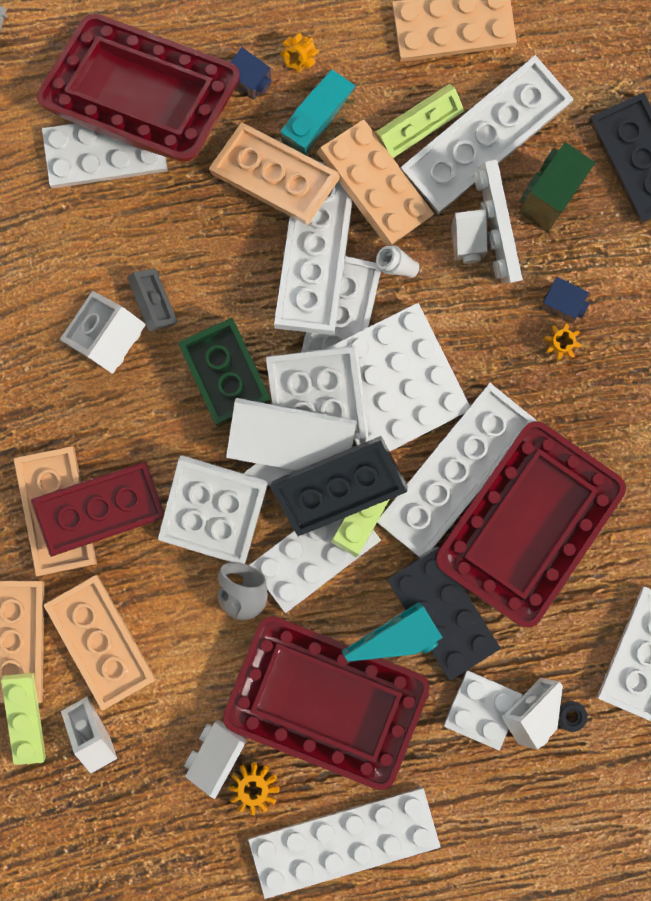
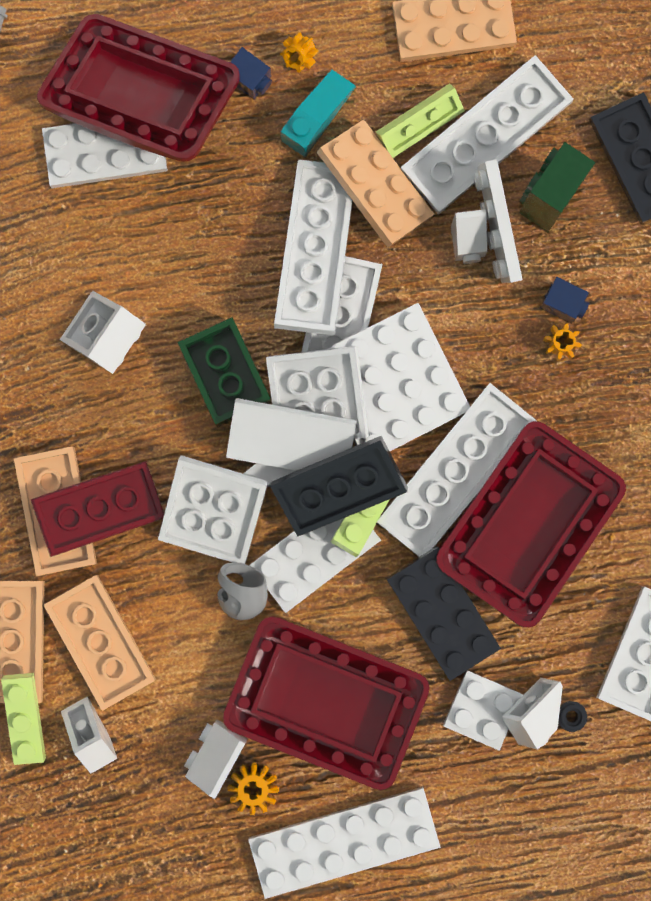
(152, 299): dark grey plate -> none
(274, 173): light nougat plate -> none
(396, 262): white cone -> none
(401, 636): teal slope -> none

